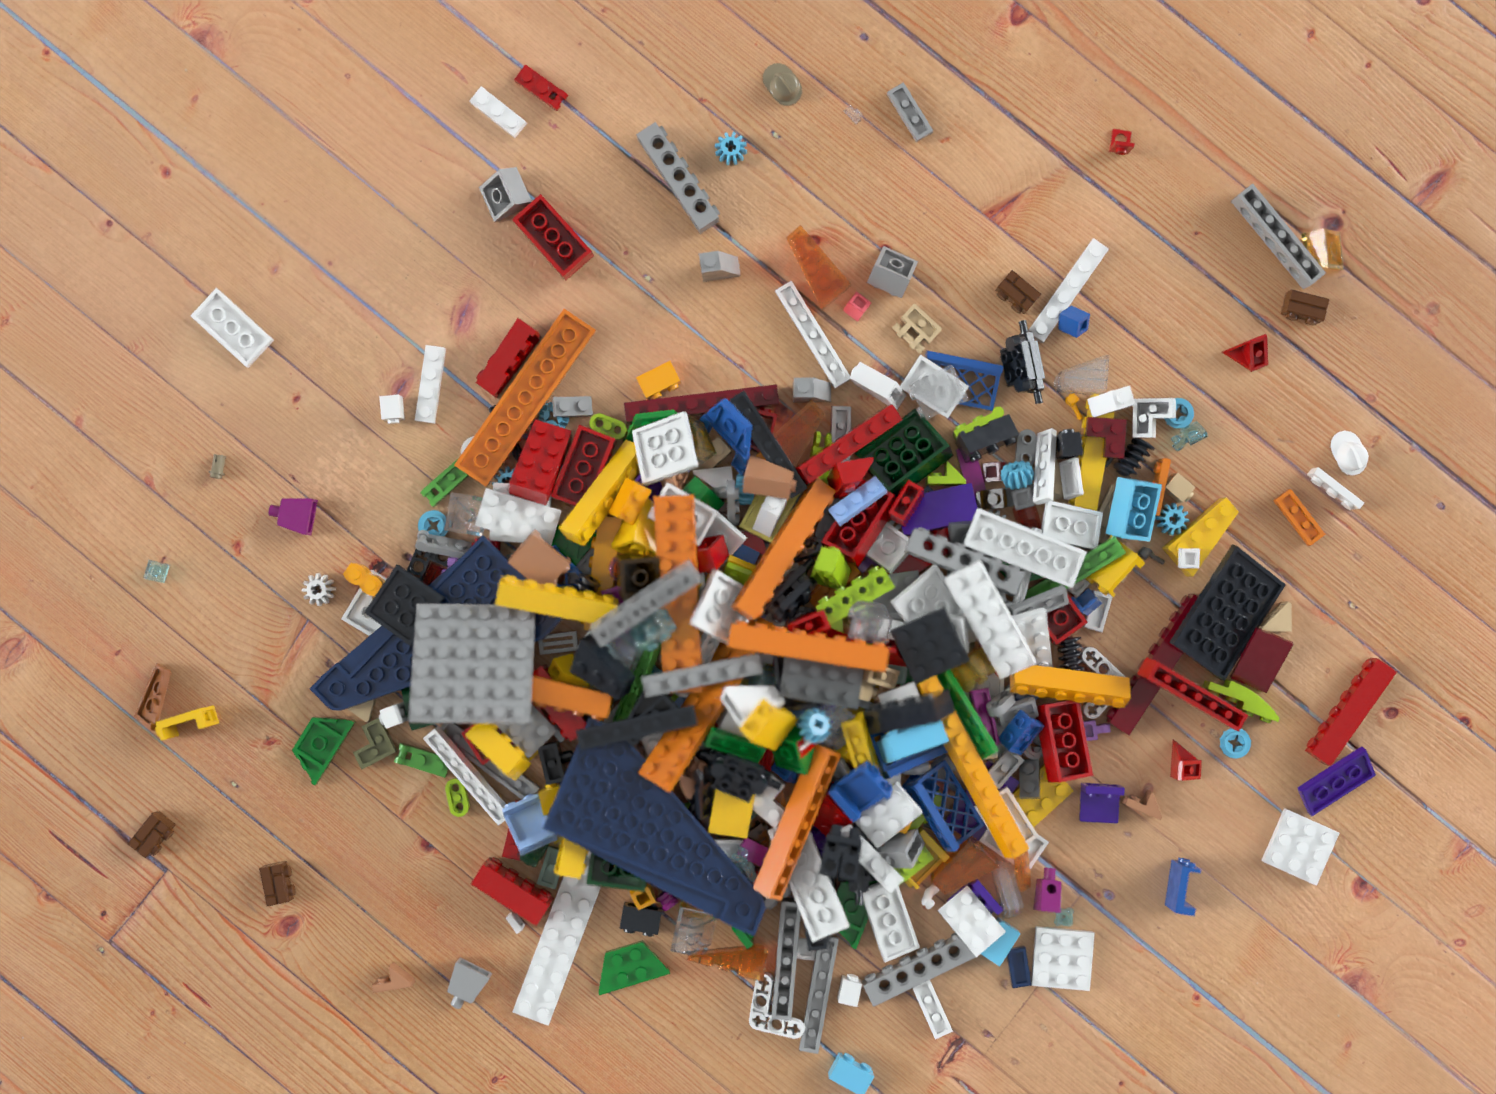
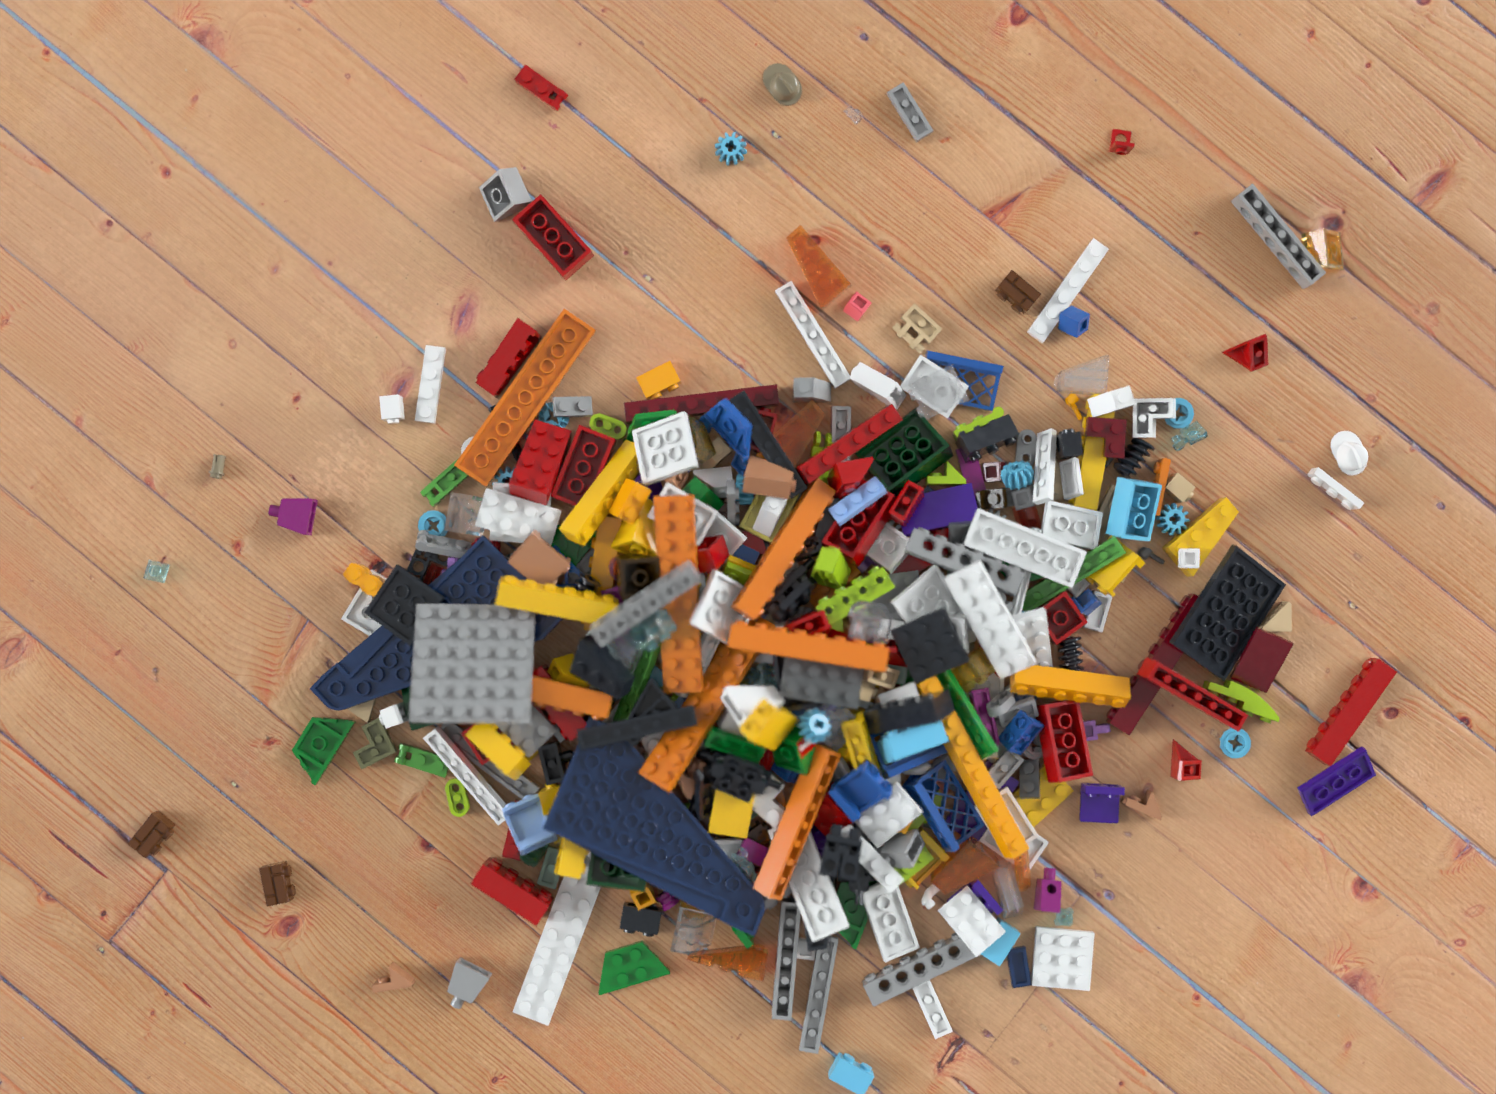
(153, 697): dark orange wing -> none
(204, 718): yellow panel -> none
(232, 328): white tile -> none
(311, 590): white gear -> none
(498, 112): white plate -> none
(515, 922): white tile -> none
(574, 641): white tile -> none
(655, 134): light grey brick -> none
(702, 674): light grey plate -> none
(718, 266): light grey slope -> none
(763, 1012): white beam -> none
(849, 990): white brick -> none
(892, 272): light grey slope -> none
(1023, 363): black piece -> none
(1049, 600): light grey plate -> none
(1111, 671): white beam -> none
(1178, 884): blue panel -> none
(1299, 517): orange plate -> none
(1300, 846): white plate -> none
(1304, 307): reddish brown brick -> none

